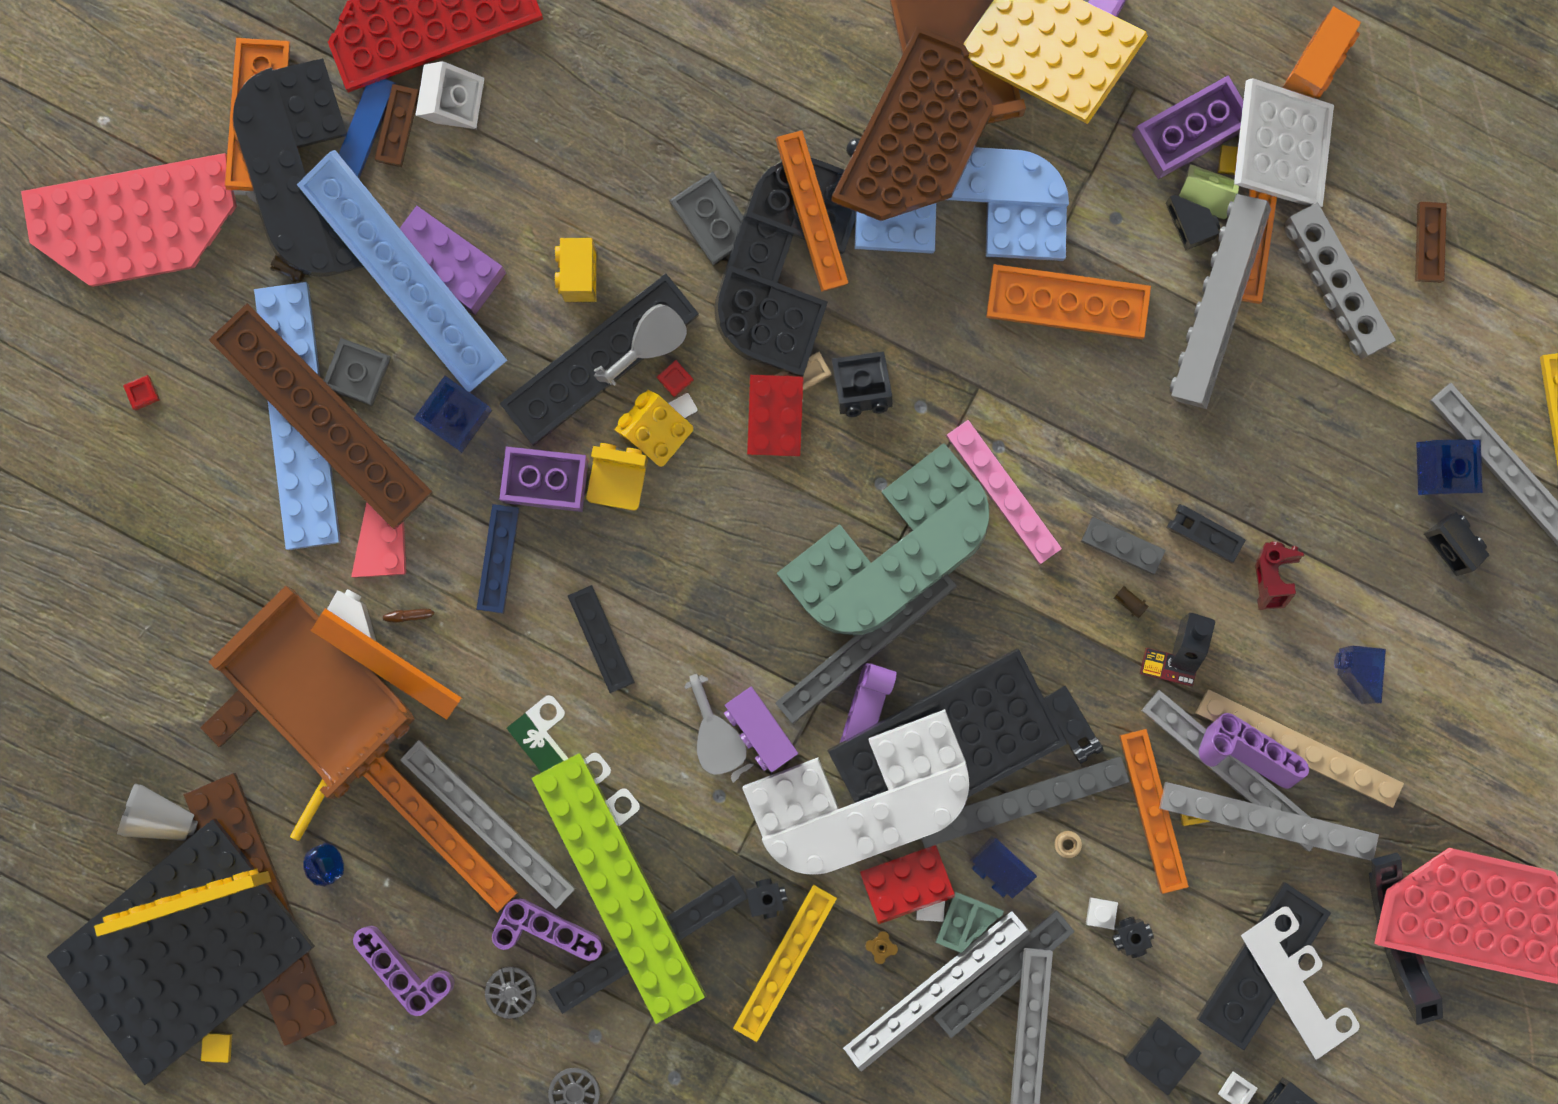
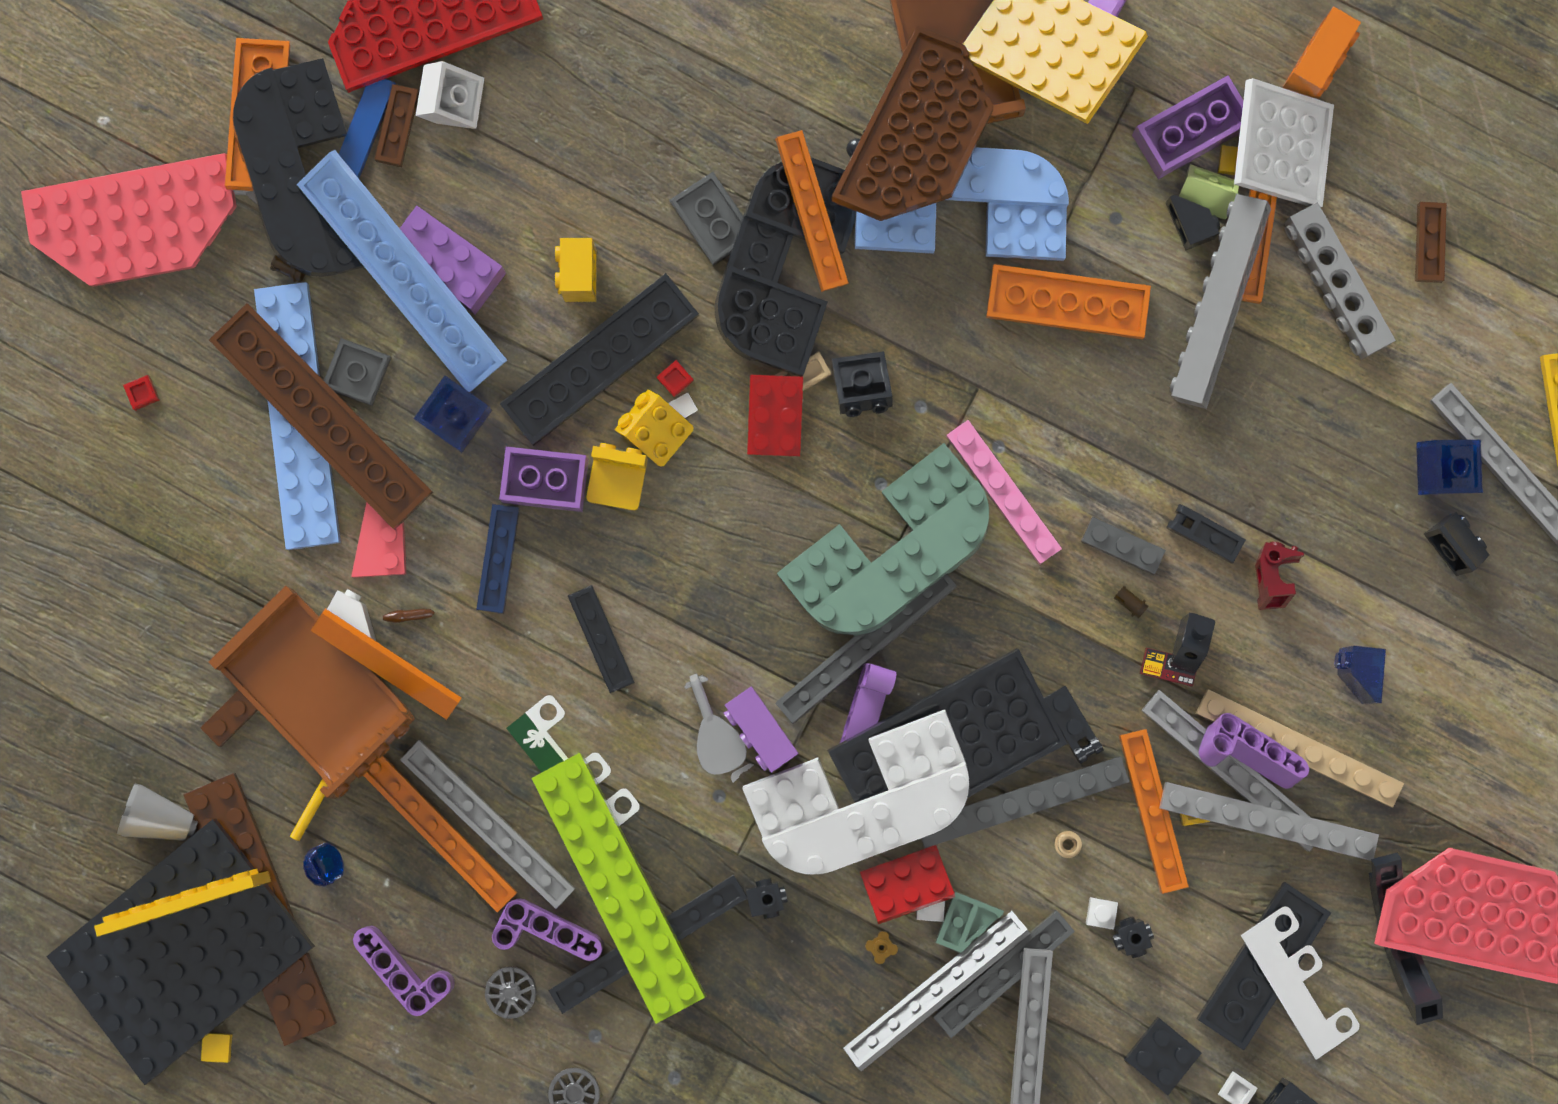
(656, 334): light grey piece -> none
(785, 963): yellow plate -> none
(1002, 867): clear blue slope -> none

